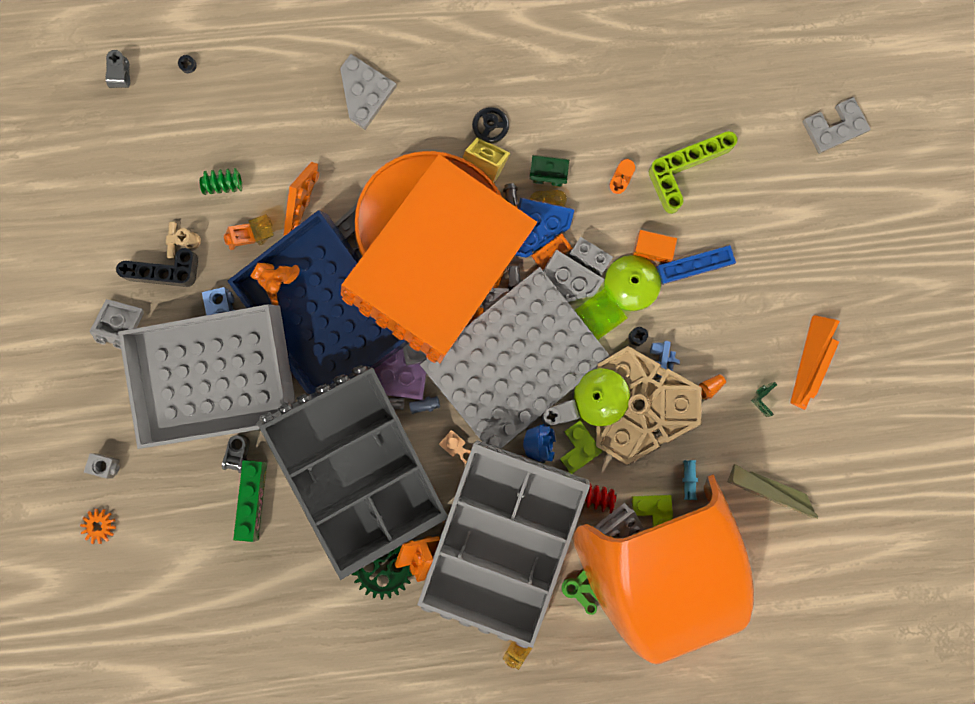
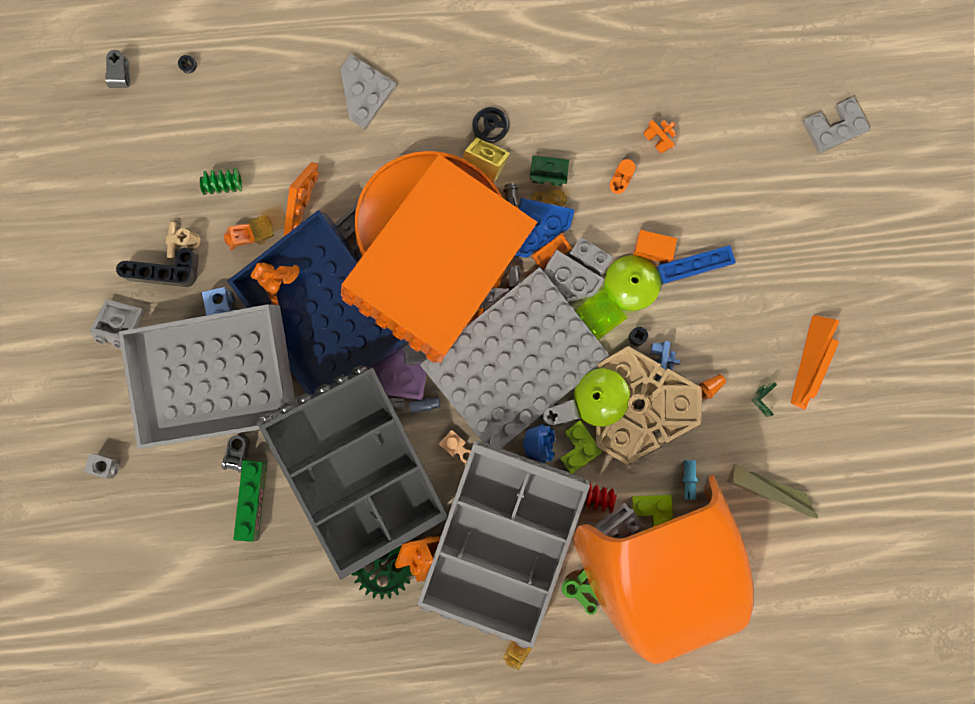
(106, 526): orange gear -> none
(654, 130): none -> orange hips
(686, 162): lime beam -> none

